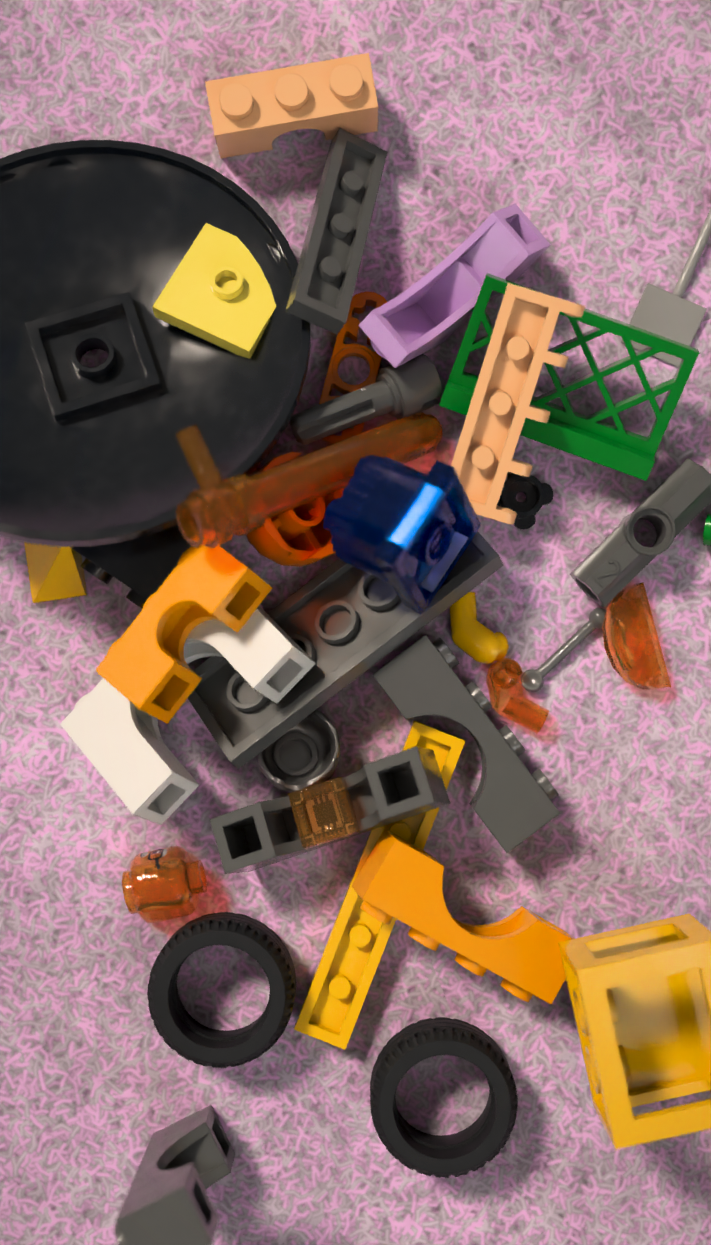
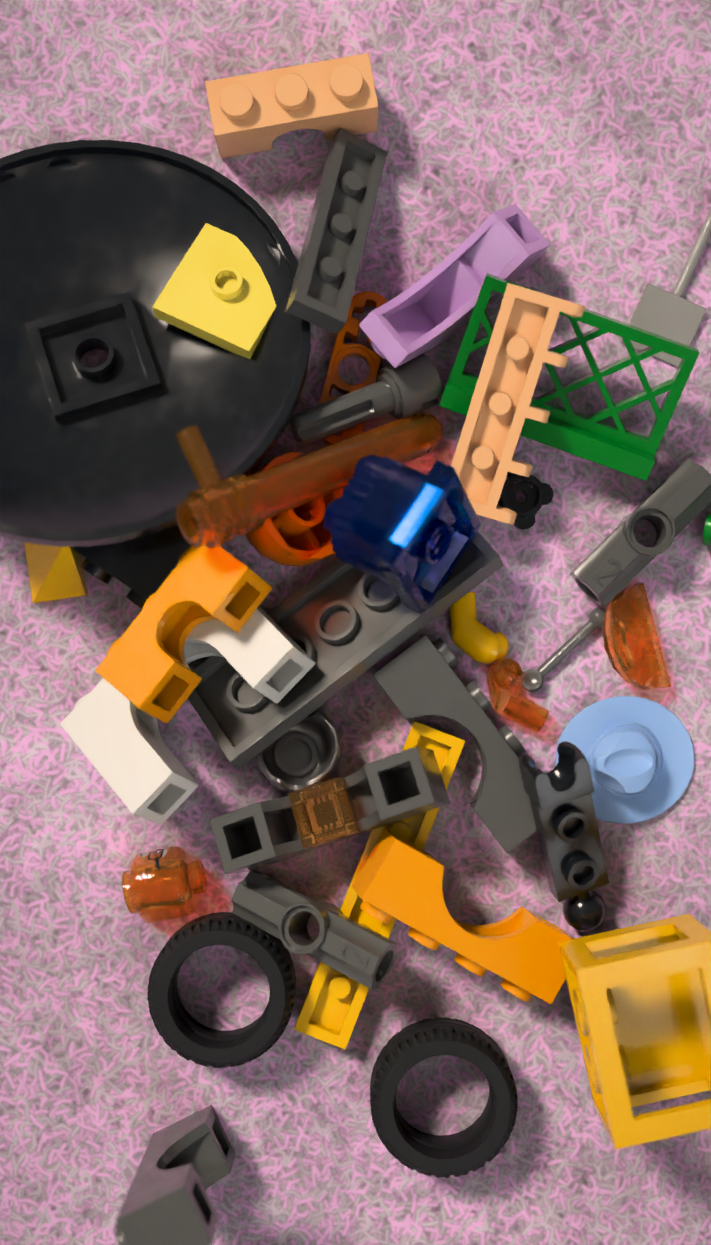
(340, 941): none -> dark grey piece
(568, 834): none -> black plate
(635, 757): none -> light blue hat

